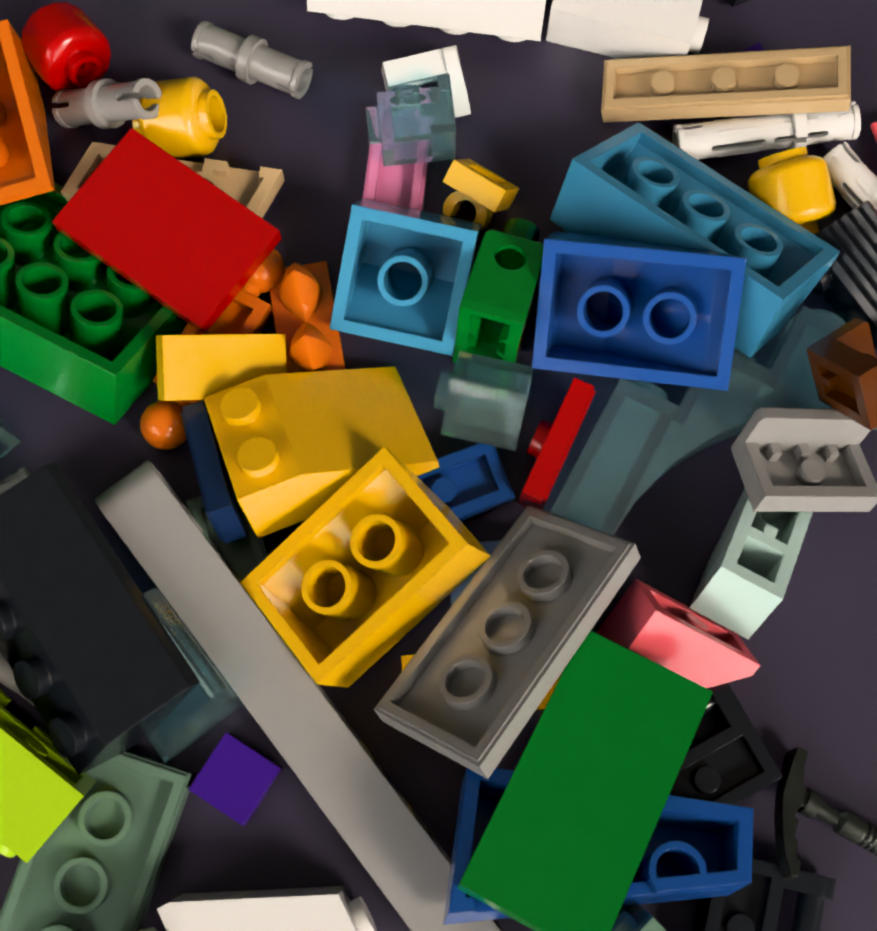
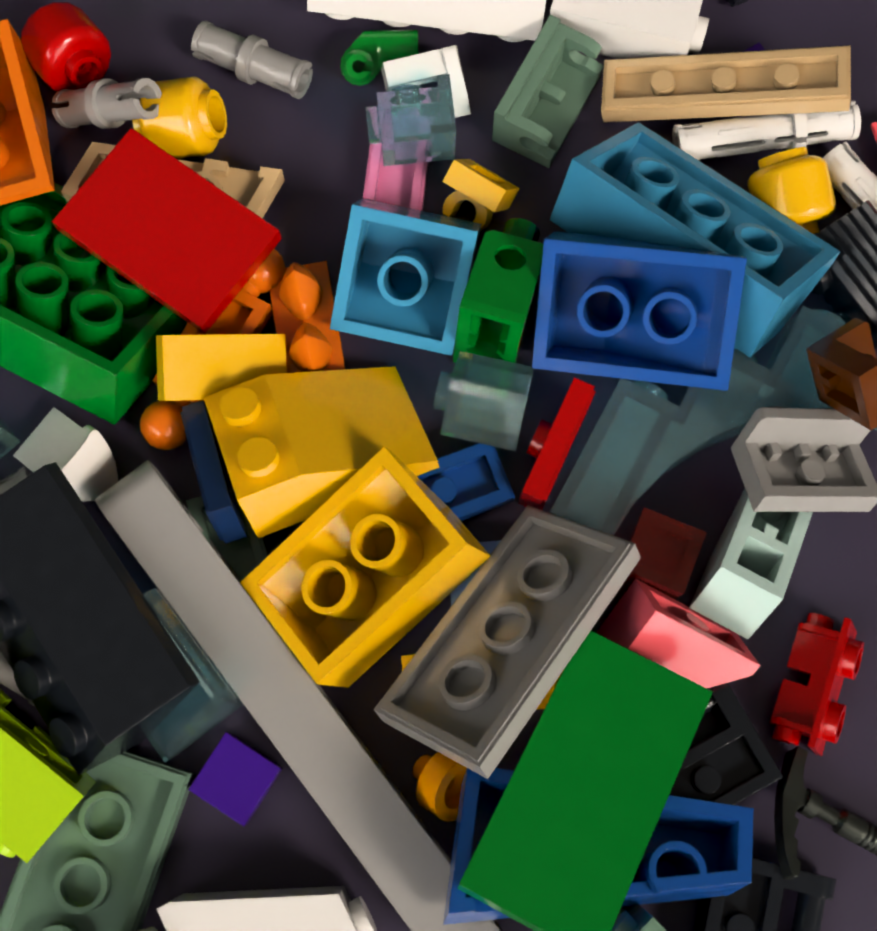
(76, 450): none -> white tile
(372, 48): none -> green arm
(439, 785): none -> light orange tile
(547, 92): none -> sand green hinge
(666, 552): none -> clear red panel
(815, 707): none -> red hinge

